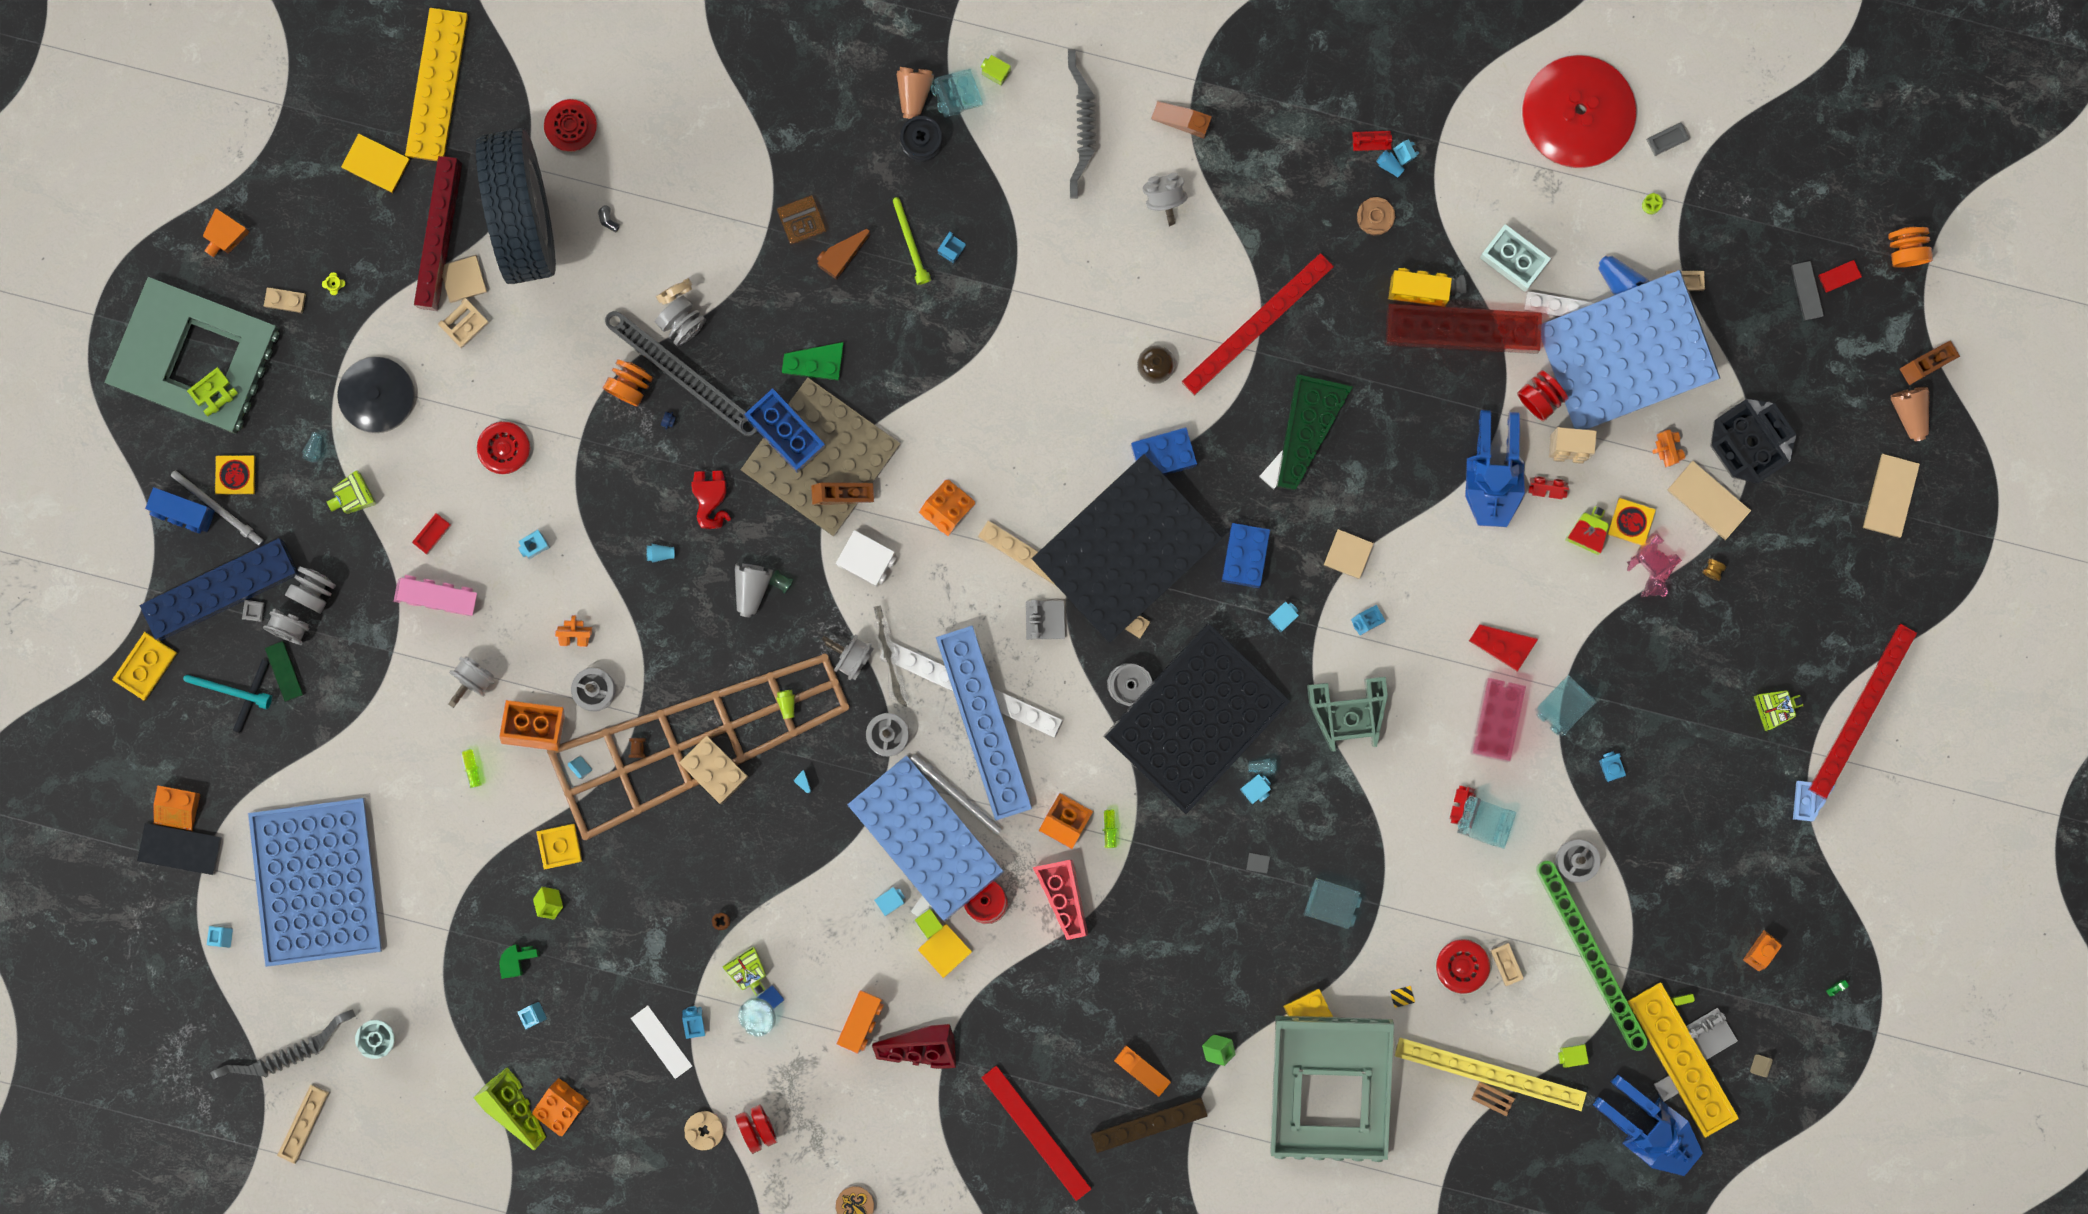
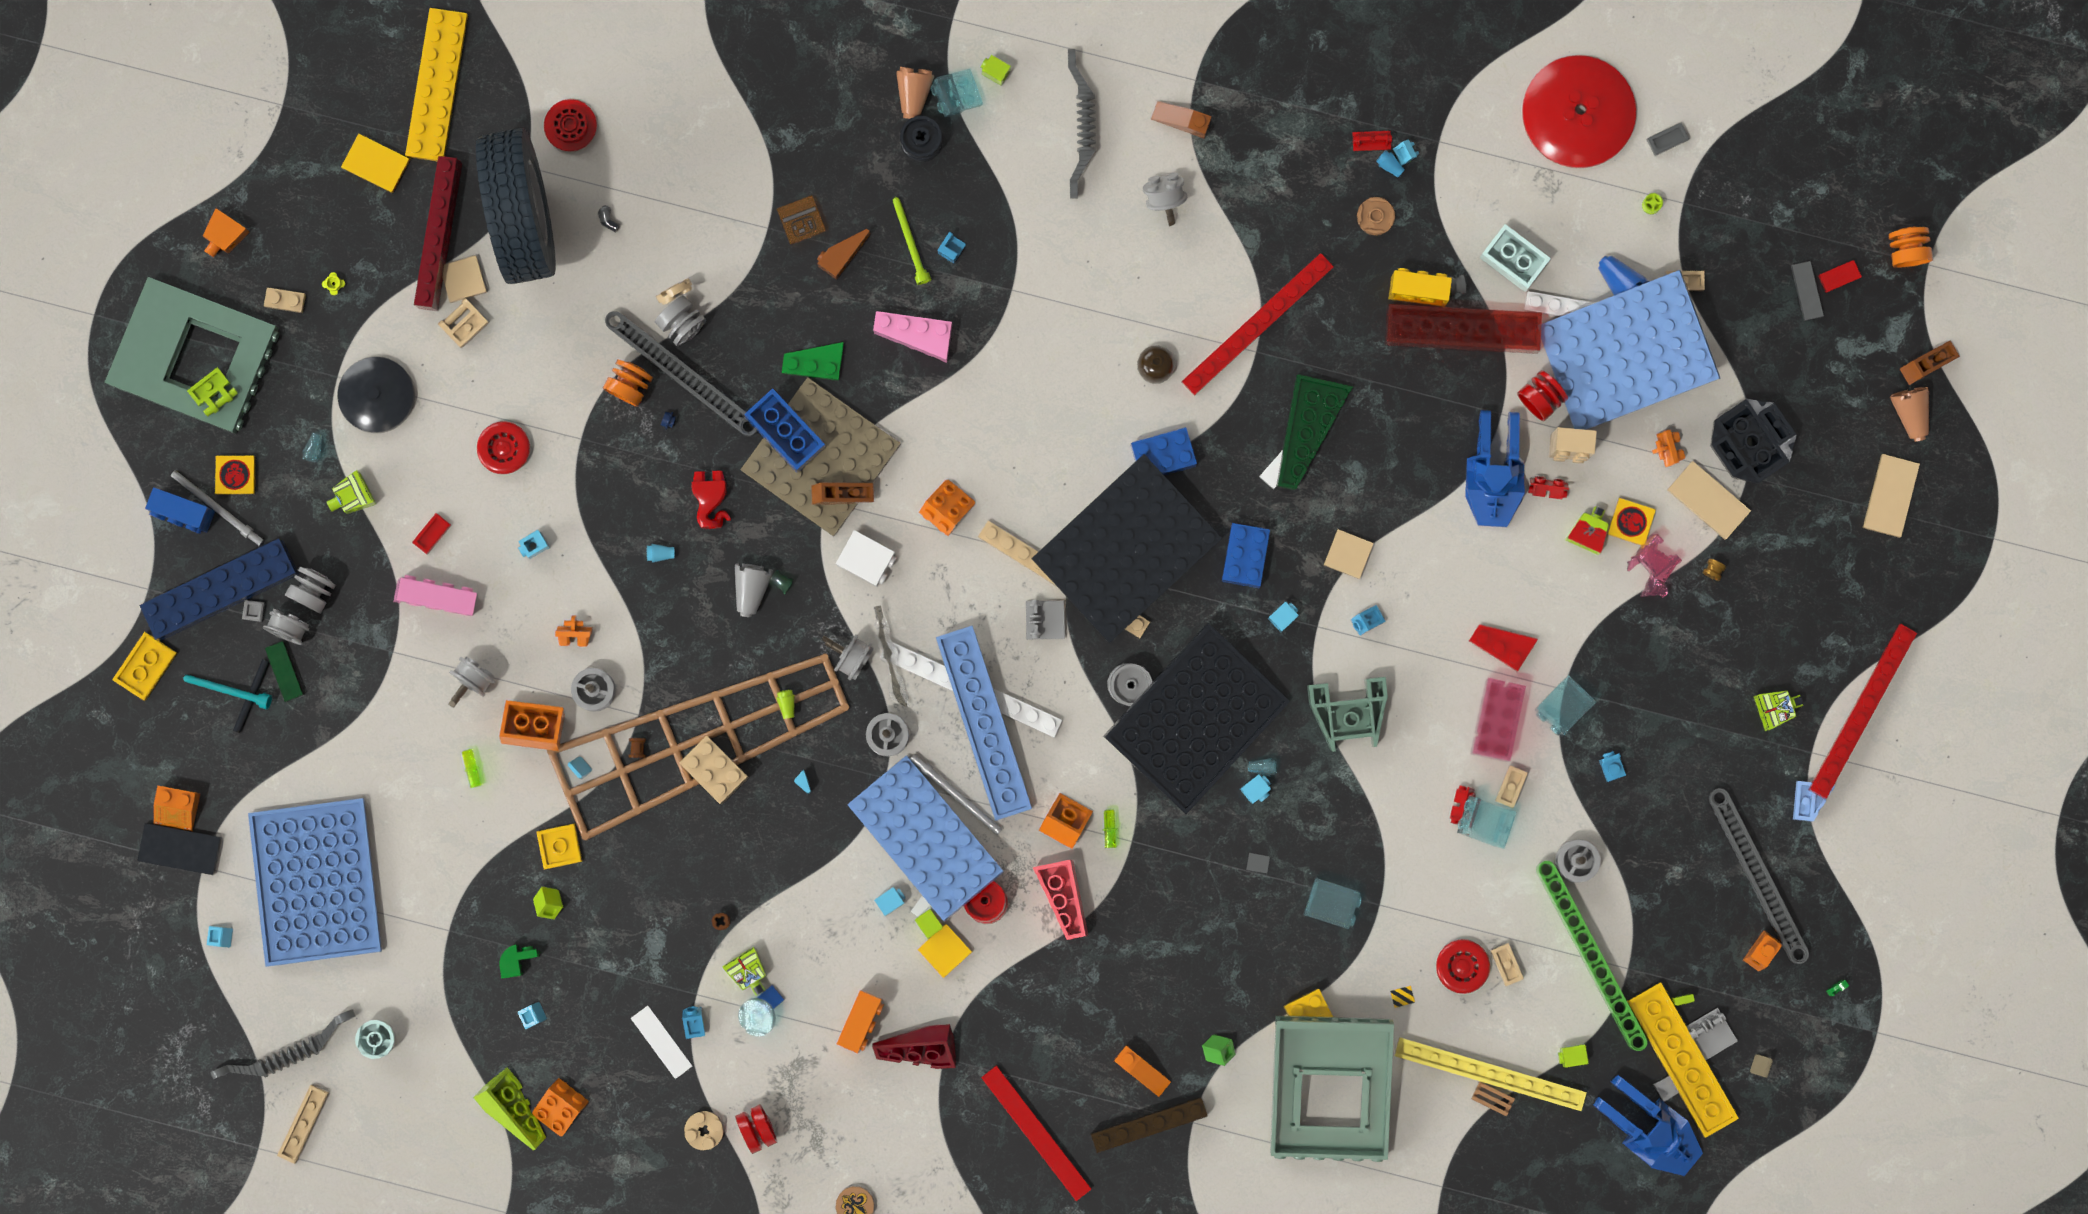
(917, 333): none -> bright pink wedge
(1511, 787): none -> tan plate
(1758, 876): none -> dark grey gear

